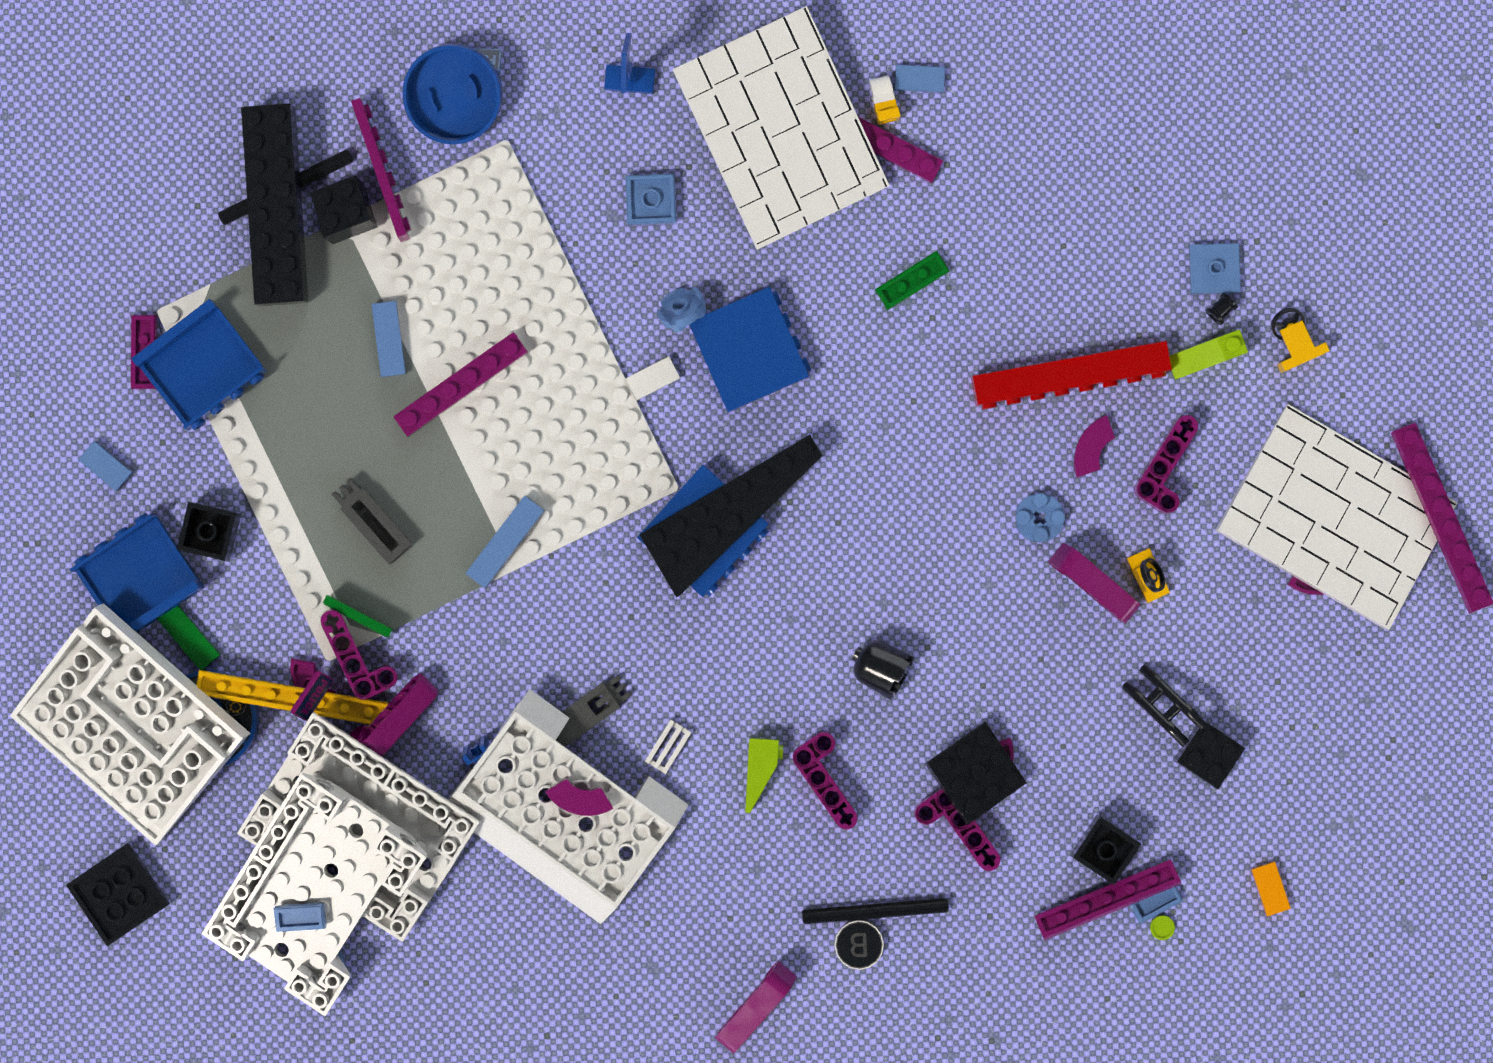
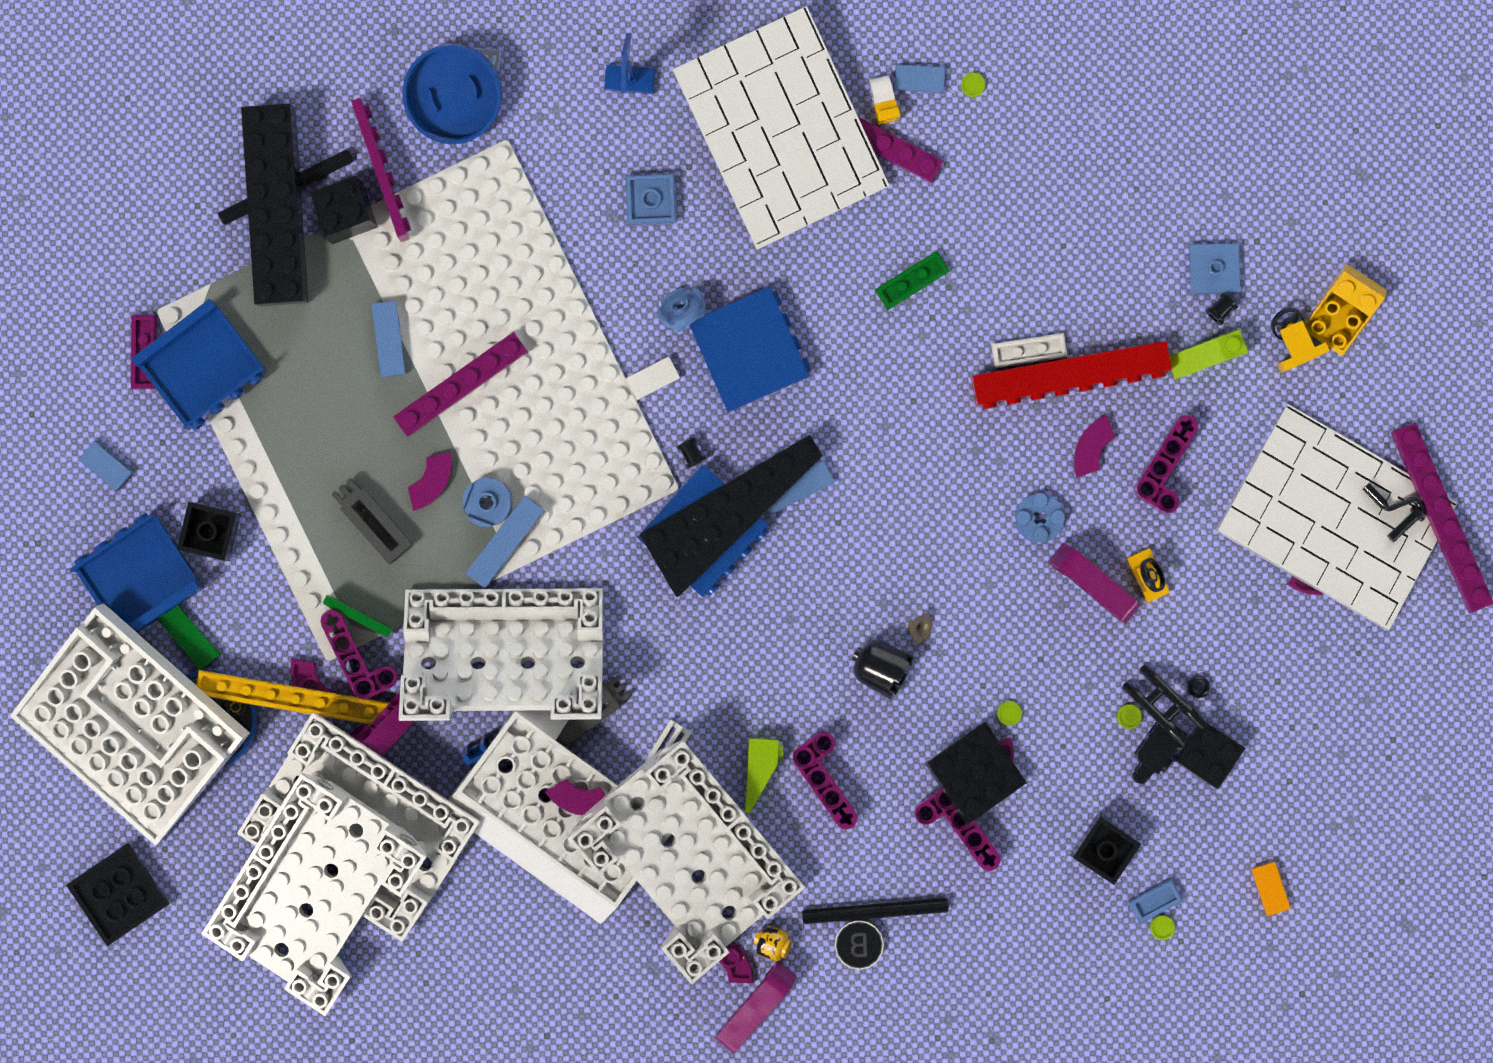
(299, 917): medium blue tile -> none
(311, 695): slope -> none
(433, 481): none -> magenta tile
(475, 508): none -> medium blue plate
(503, 632): none -> white slope
(691, 453): none -> black bush
(708, 837): none -> white slope
(737, 965): none -> magenta tile
(772, 943): none -> yellow head
(812, 481): none -> medium blue tile
(920, 628): none -> dark tan plant
(972, 85): none -> lime piece
(1009, 713): none -> lime piece
(1029, 350): none -> white tile
(1107, 899): magenta plate -> none
(1129, 716): none -> lime piece
(1154, 753): none -> black hinge
(1207, 686): none -> black piece
(1345, 309): none -> yellow slope
(1416, 514): none -> black piece

